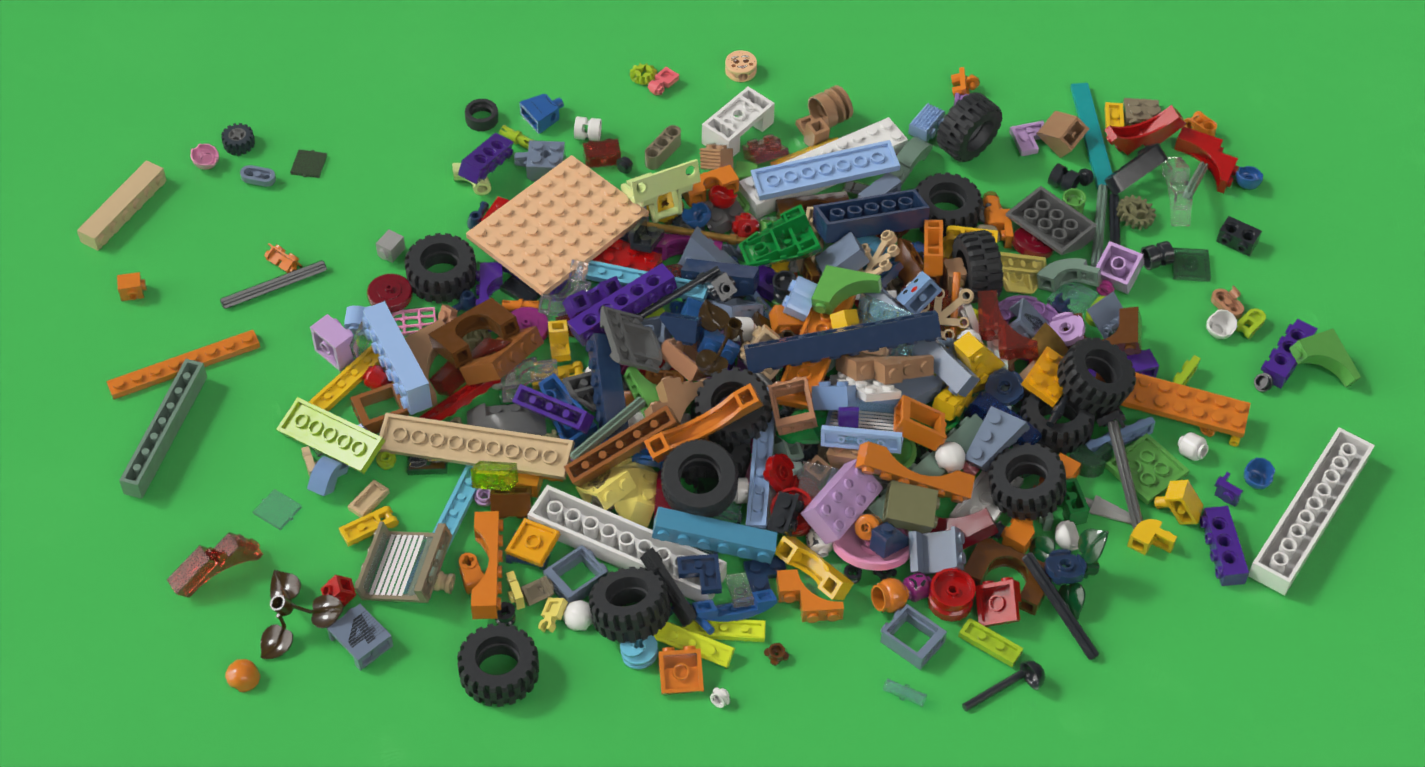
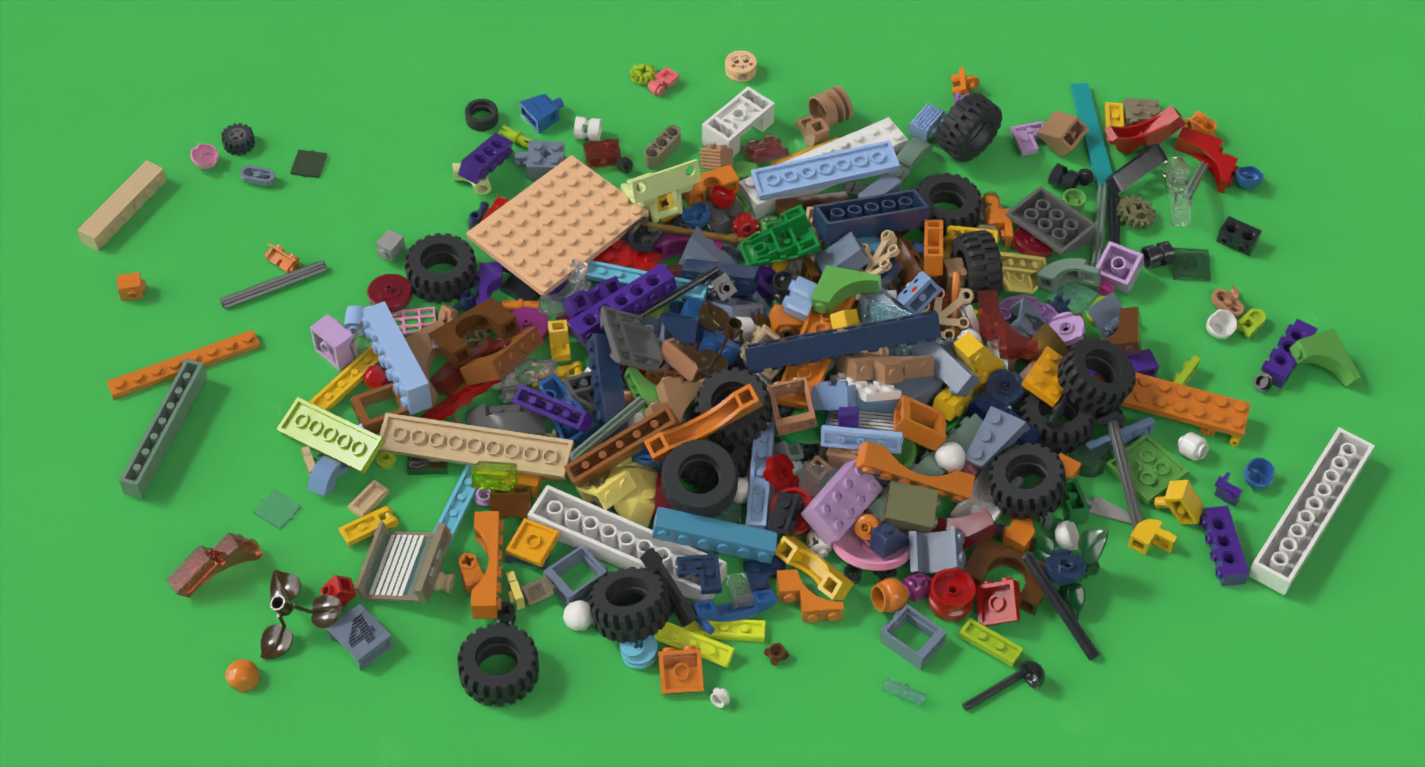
(552, 611): light yellow plate -> none

